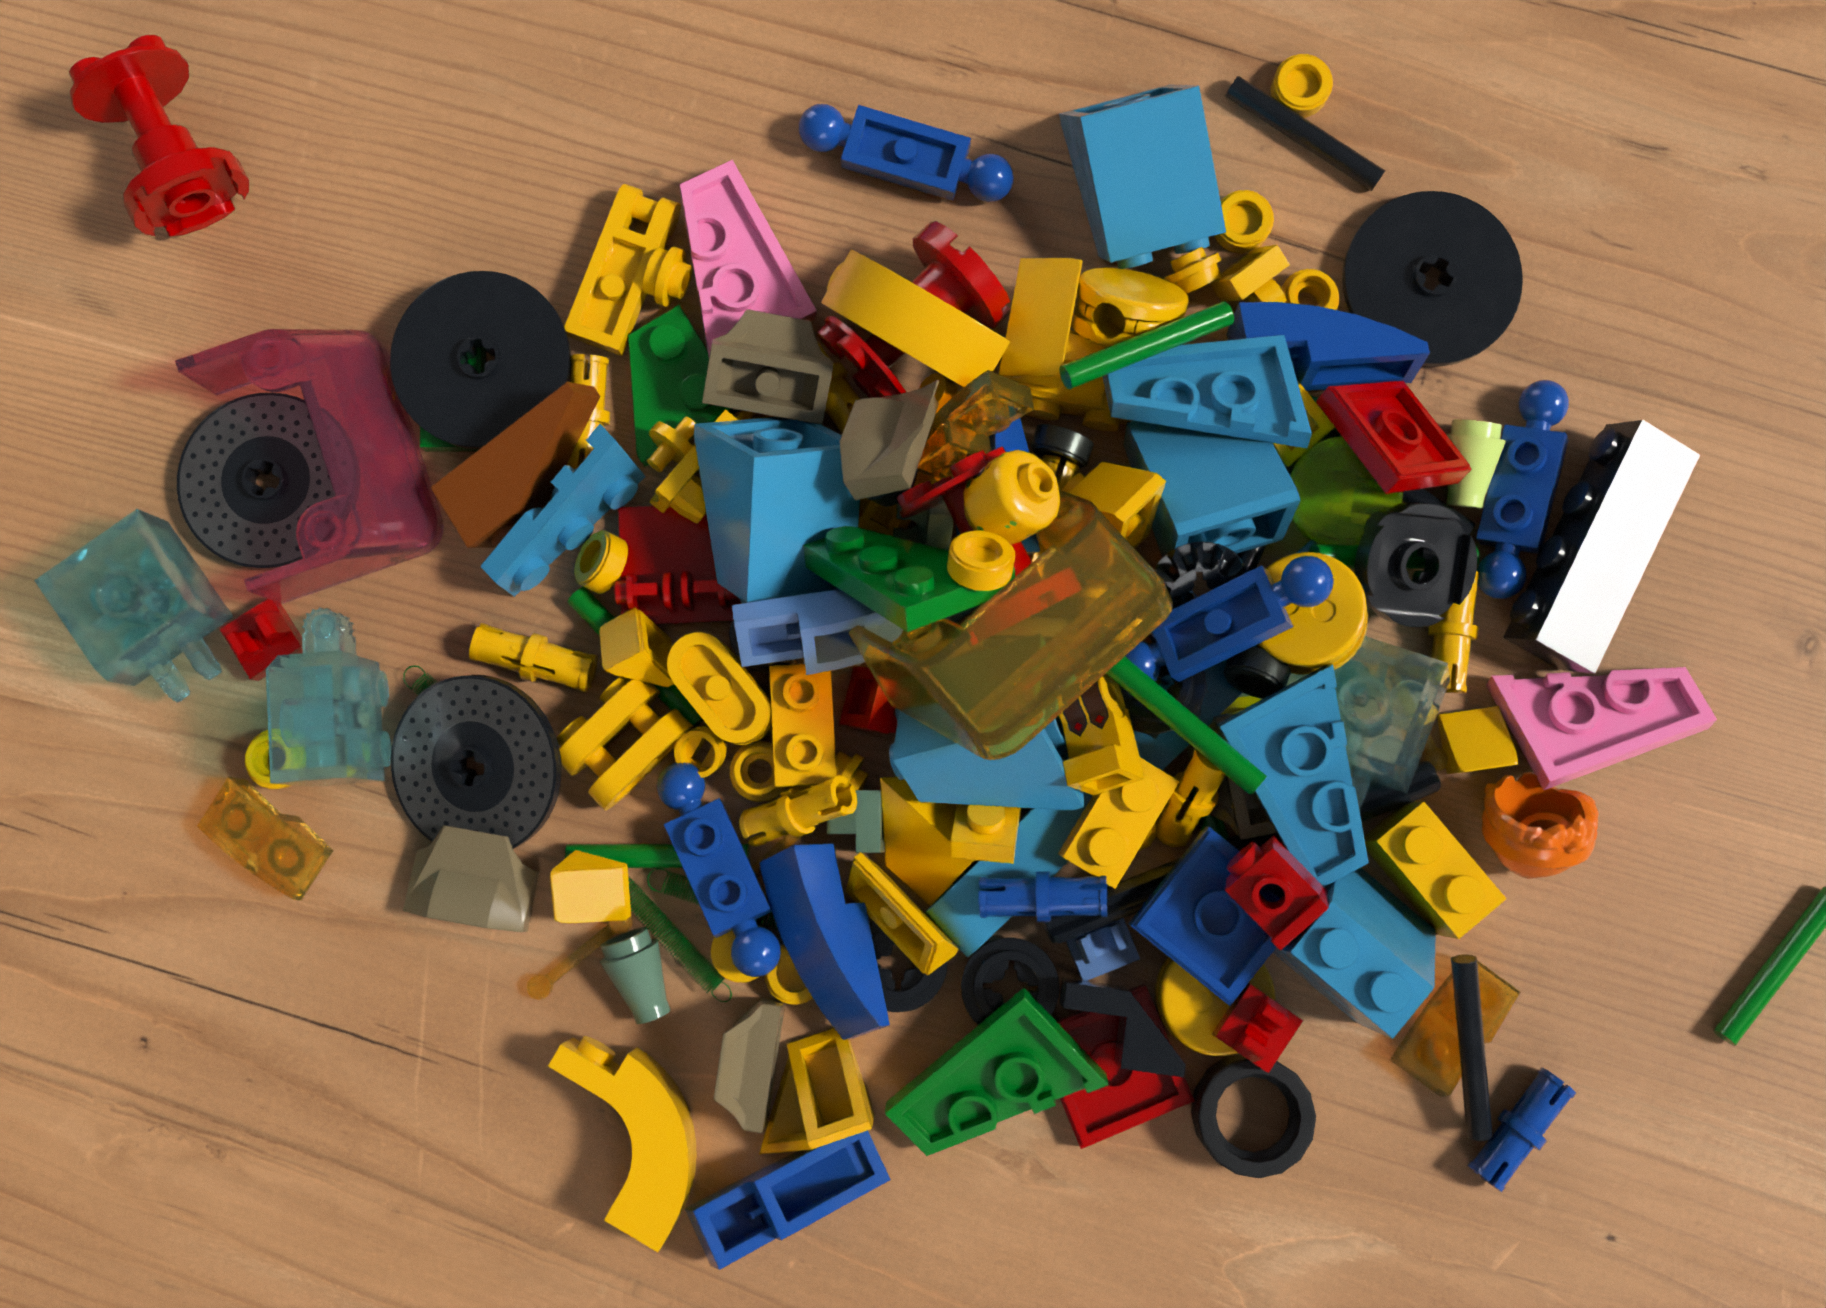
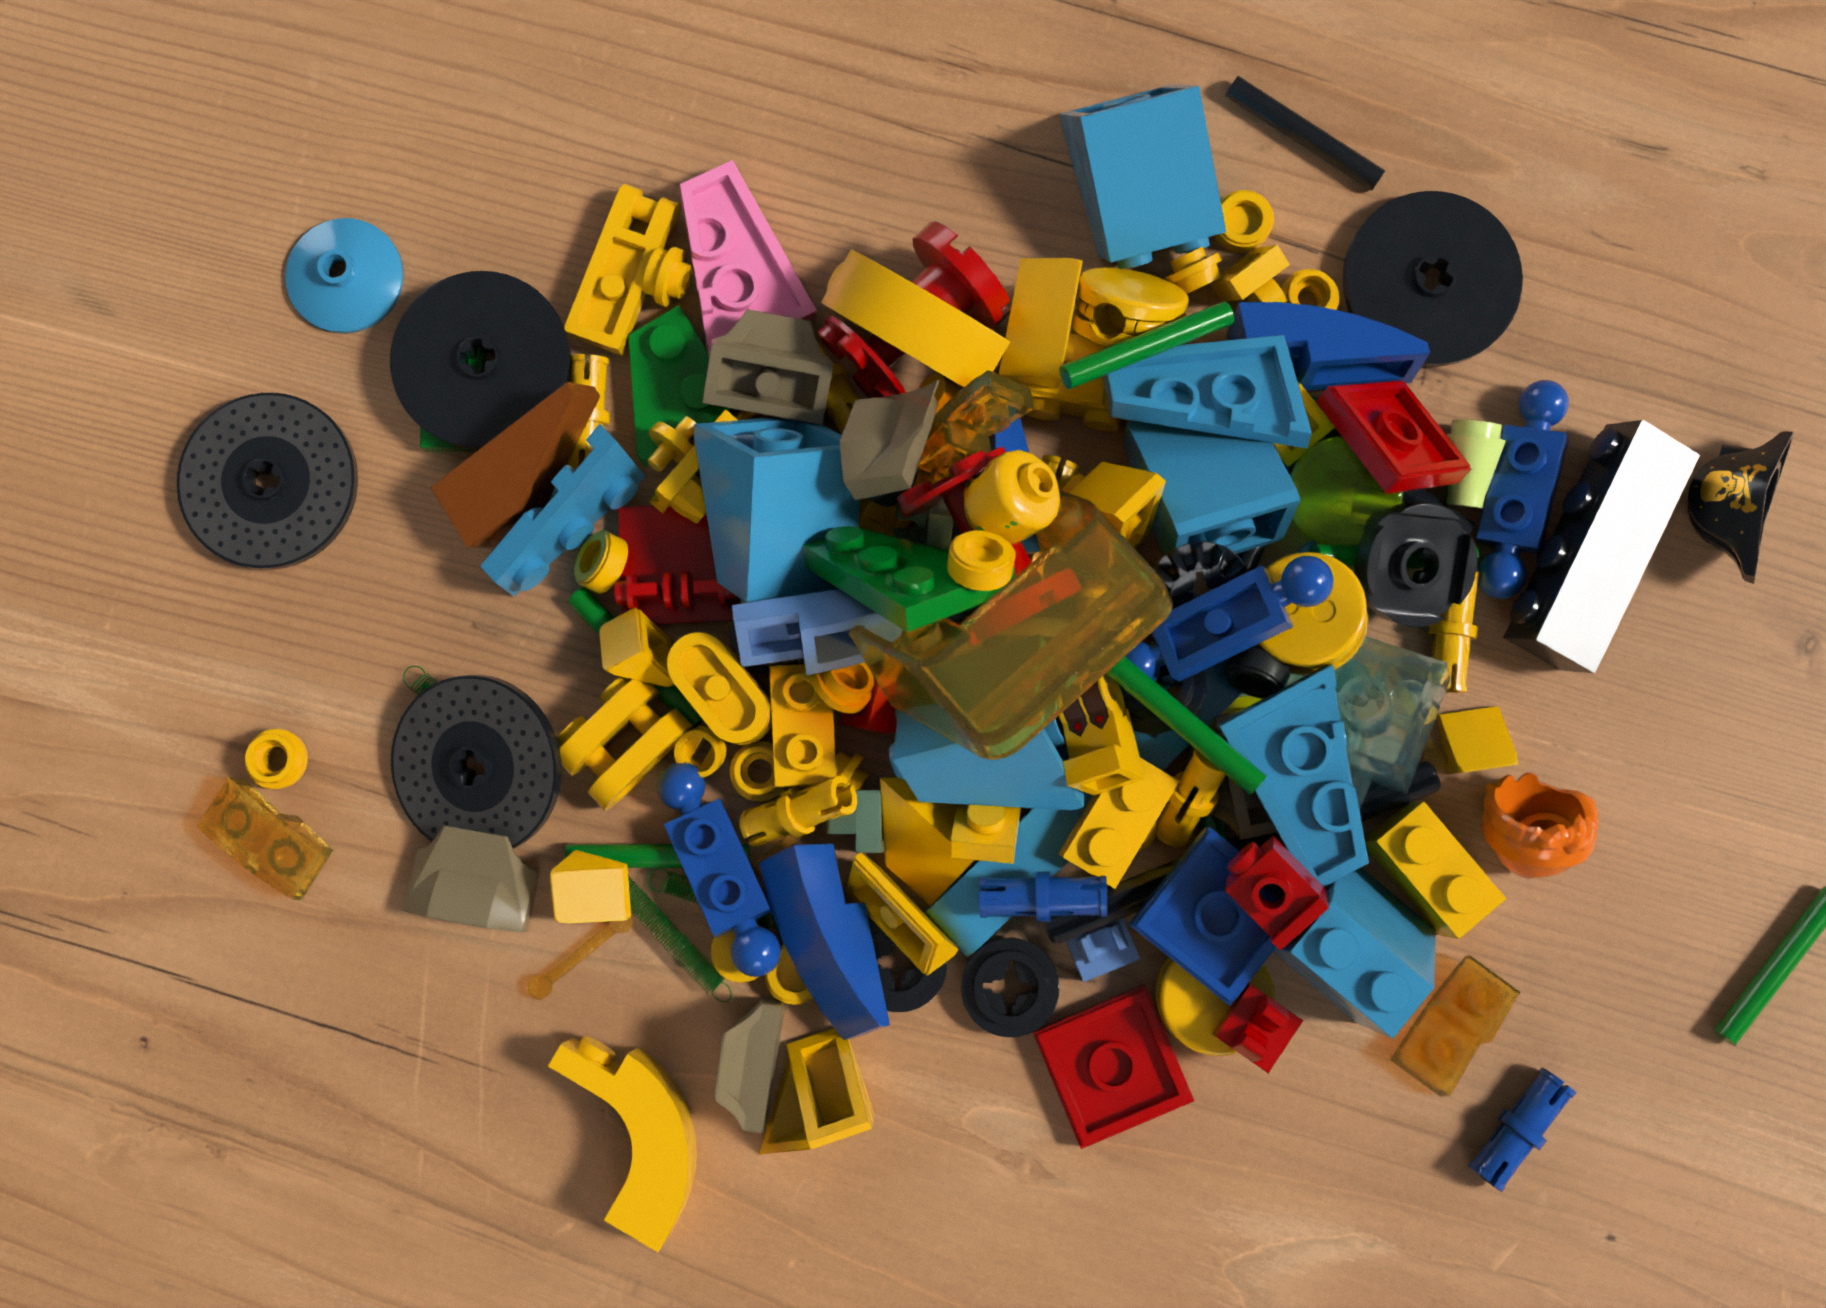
(140, 633): clear light blue hinge -> none
(178, 182): red piece -> none
(262, 636): red tile -> none
(326, 709): clear light blue hinge -> none
(361, 293): none -> dark azure dish
(367, 441): clear pink windscreen -> none
(533, 657): yellow pin -> none
(636, 971): sand green cone -> none
(785, 1197): blue slope -> none
(845, 688): none -> yellow plate
(906, 152): blue plate -> none
(995, 1072): green wing -> none
(1062, 443): pearl dark grey tile -> none
(1139, 1041): black slope -> none
(1263, 1162): black tyre -> none
(1302, 84): yellow tile -> none
(1471, 1047): black bar -> none
(1596, 721): bright pink wing -> none
(1734, 496): none -> black hat

